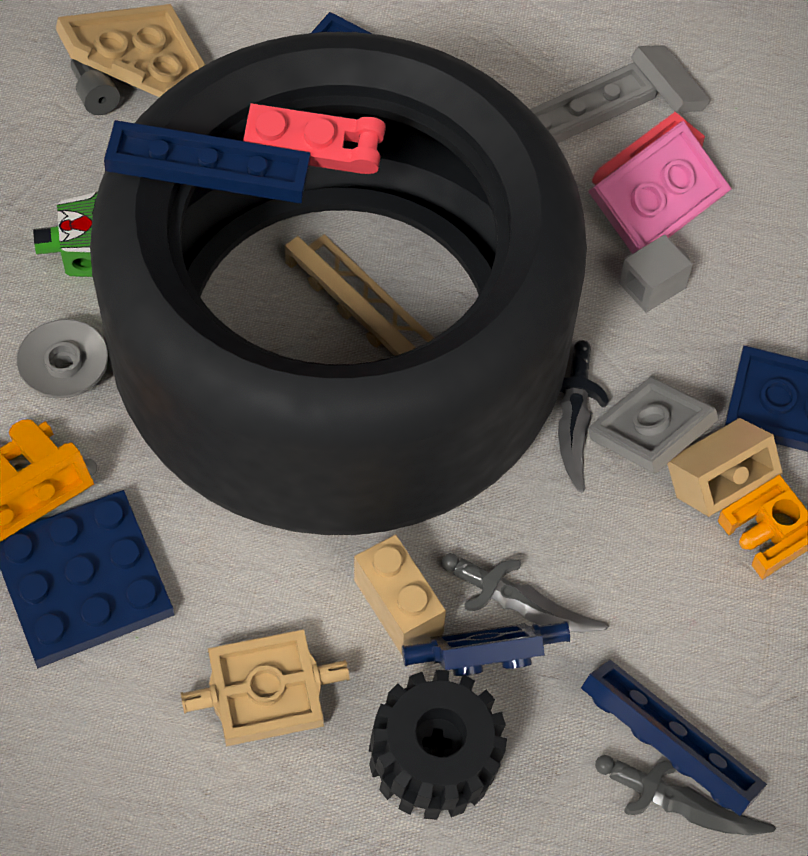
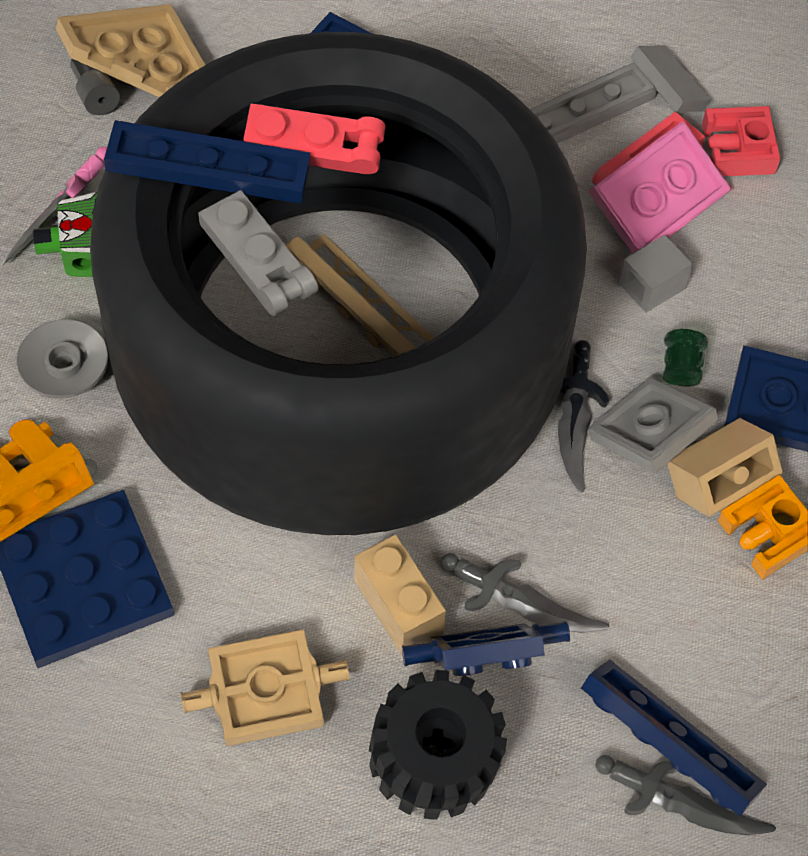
(74, 187): none -> piece
(257, 252): none -> light grey plate
(684, 357): none -> clear green bush
(752, 140): none -> coral brick

